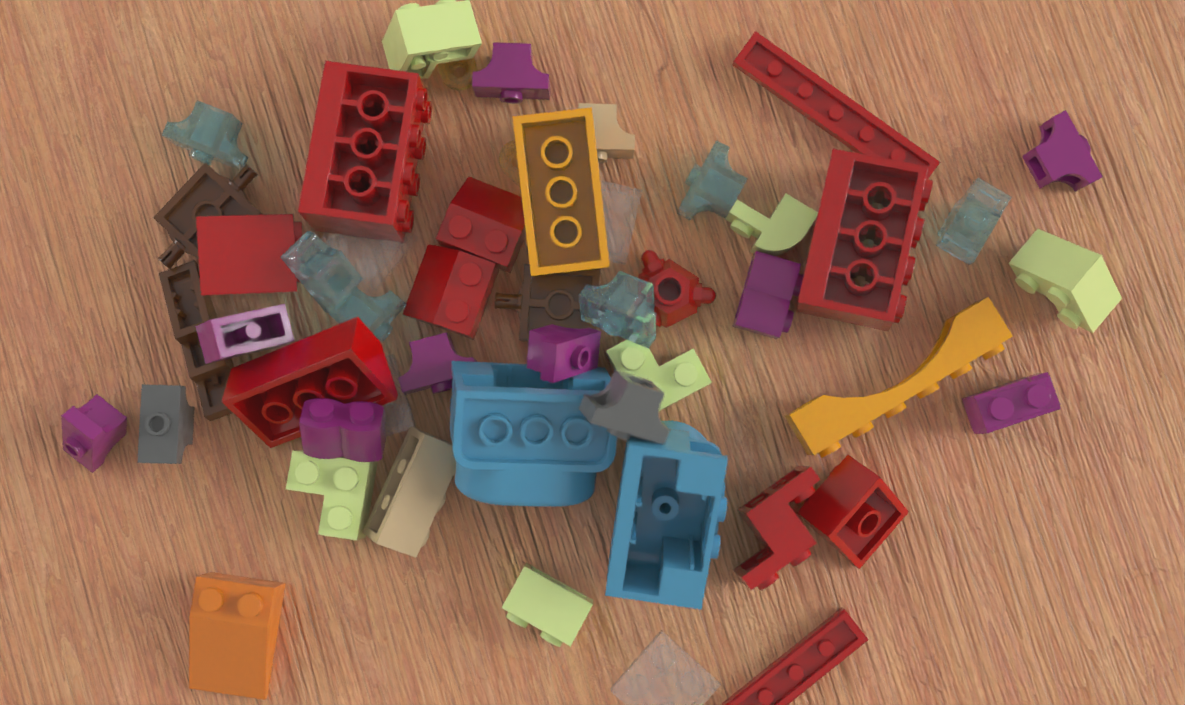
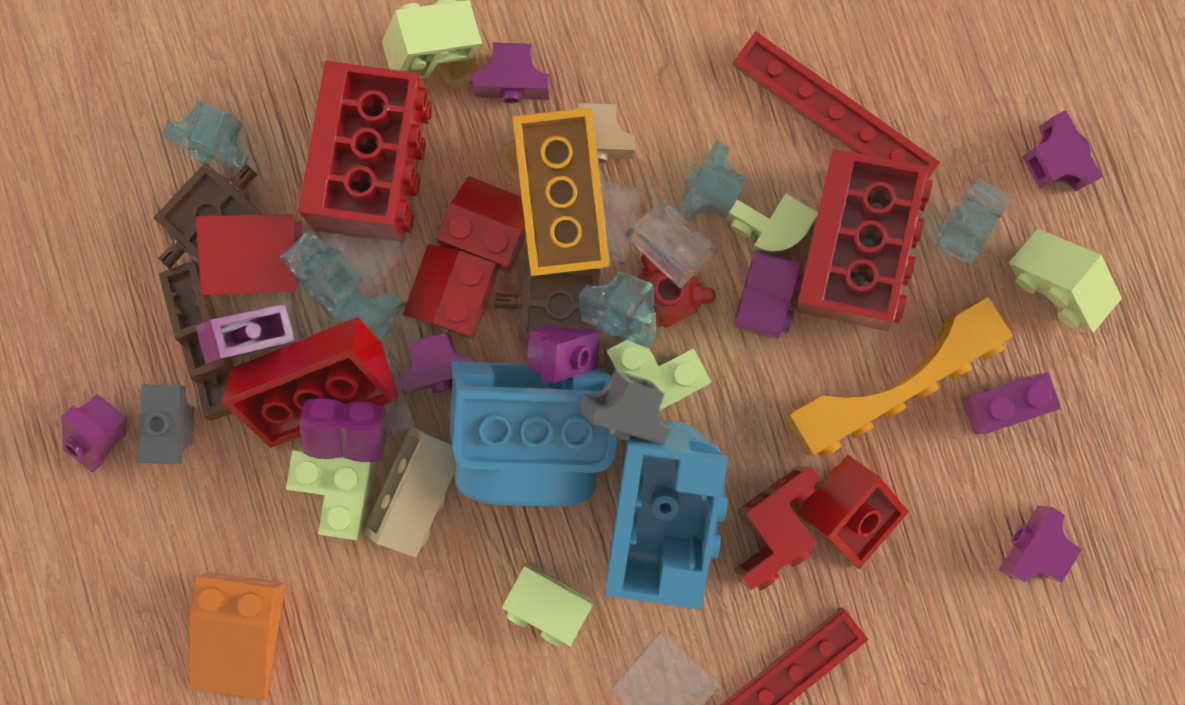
(671, 243): none -> clear plate
(1041, 548): none -> magenta brick

